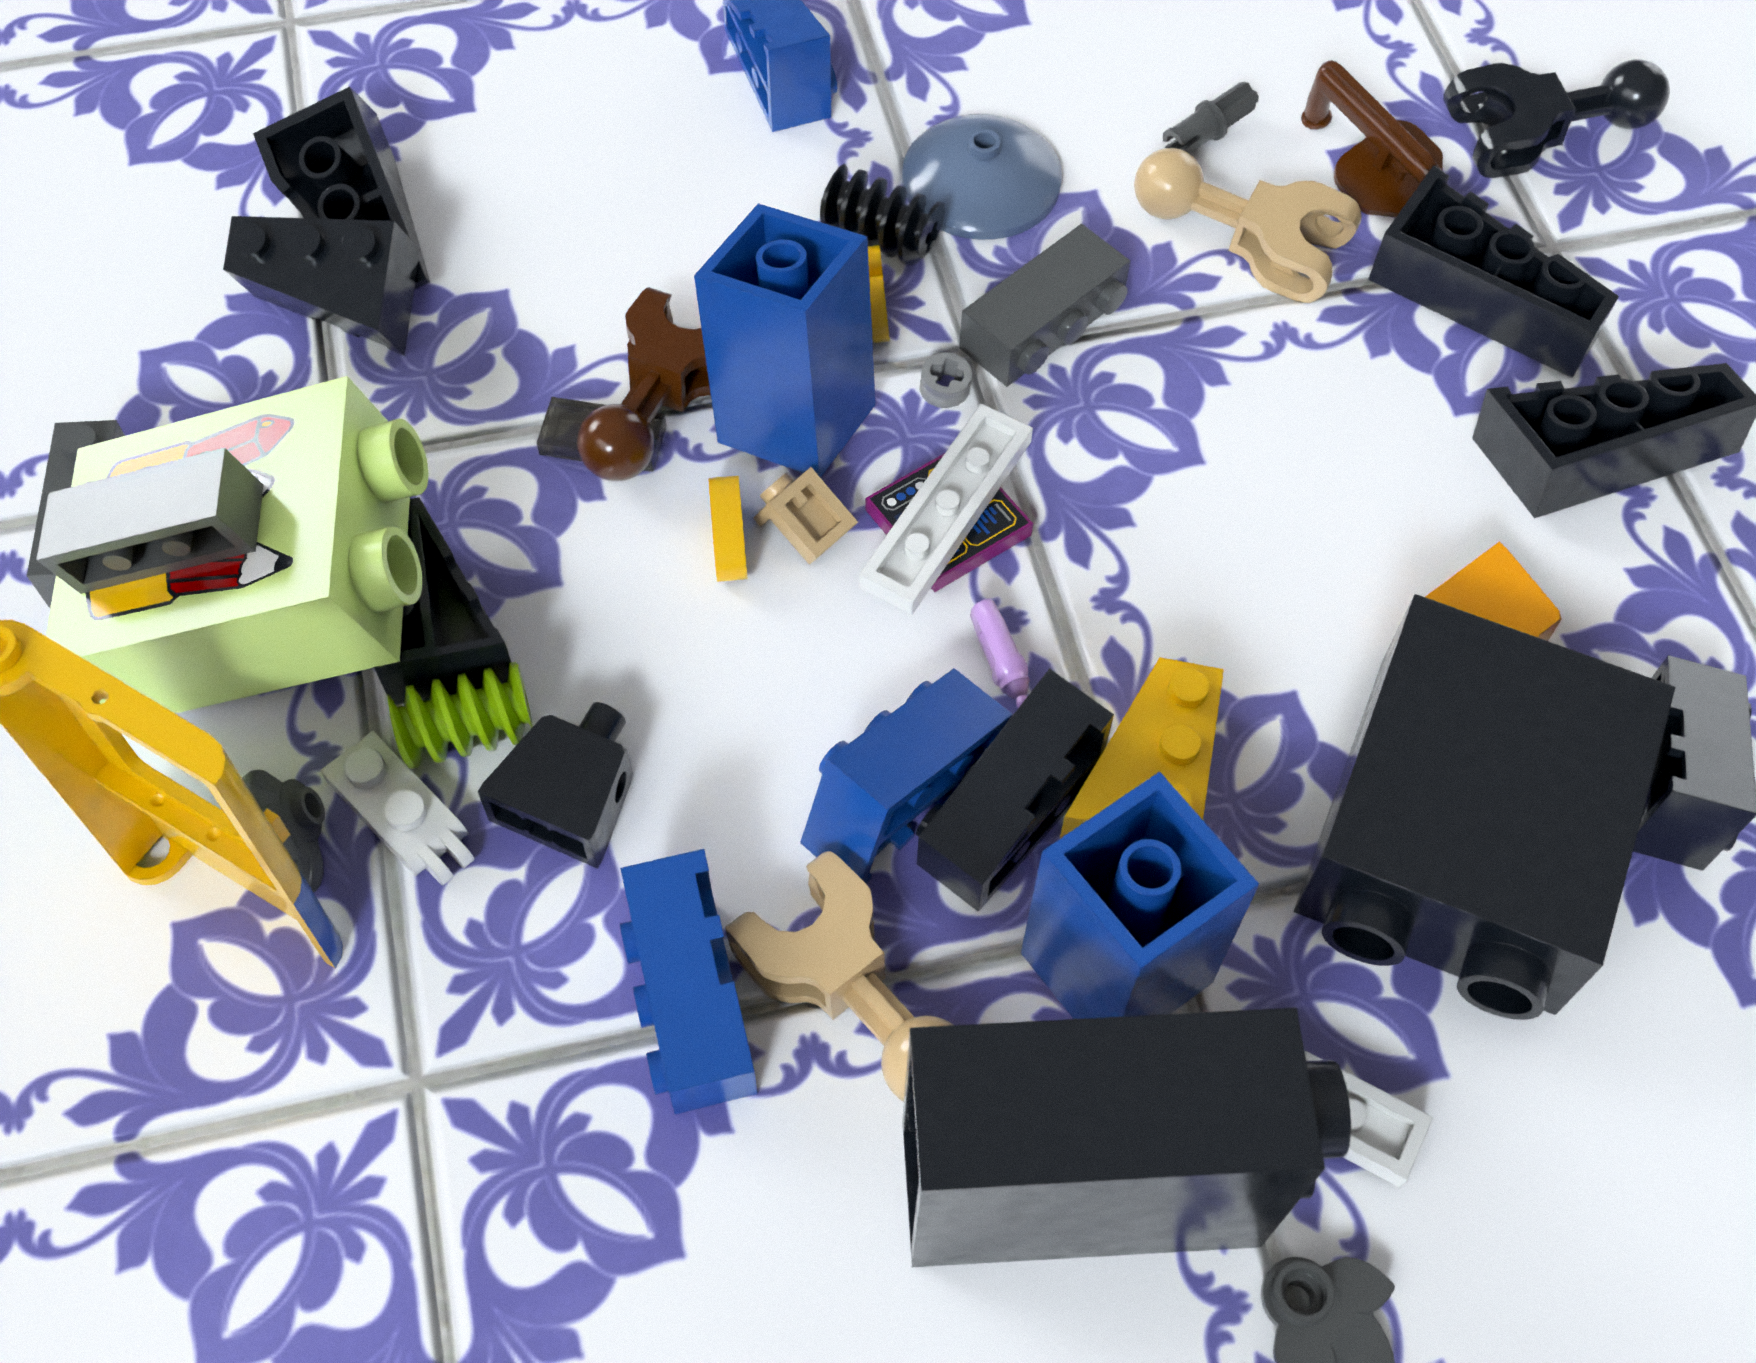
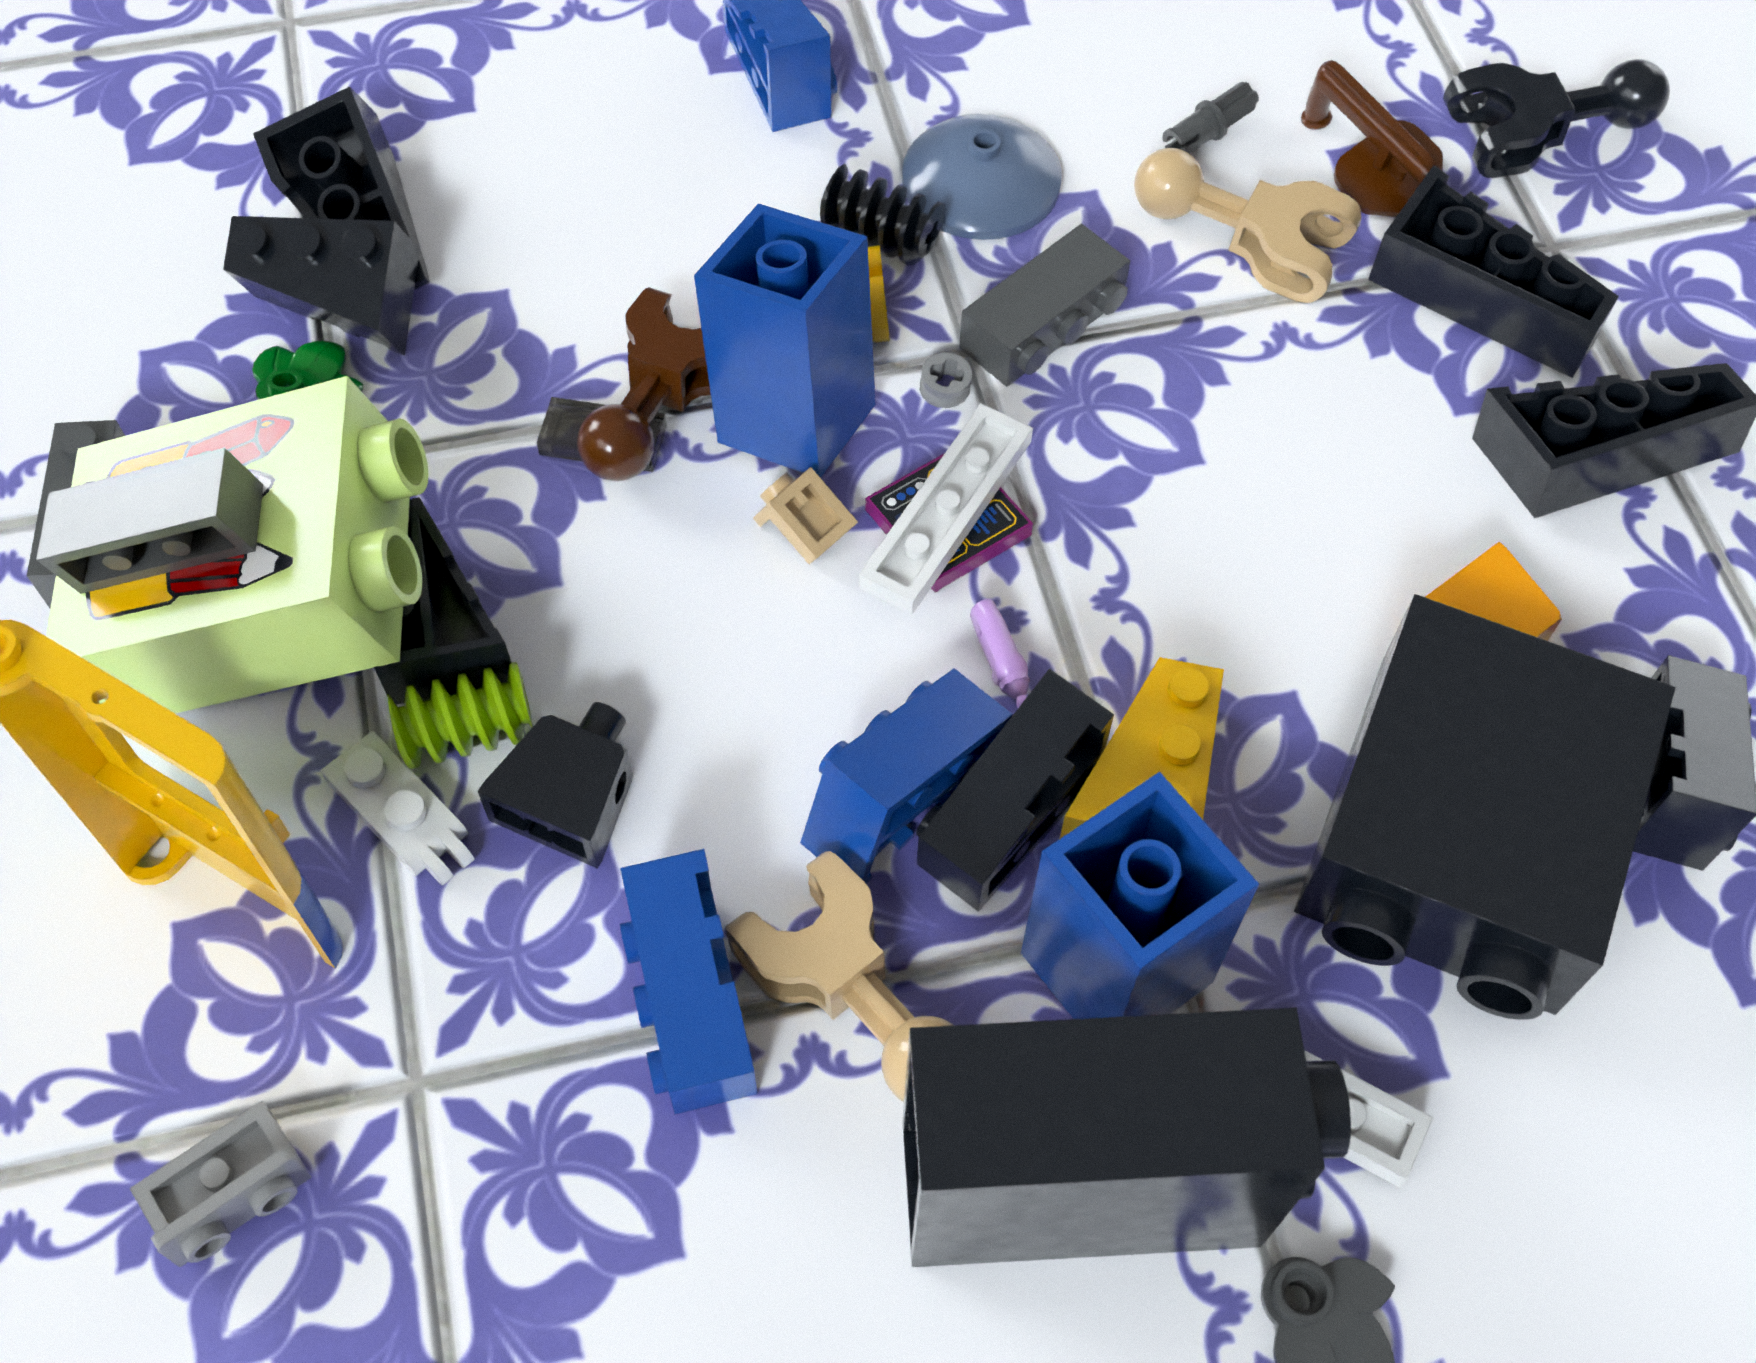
(220, 1186): none -> light grey bracket
(301, 814): dark grey plate -> none
(312, 363): none -> green plate
(727, 528): yellow beam -> none

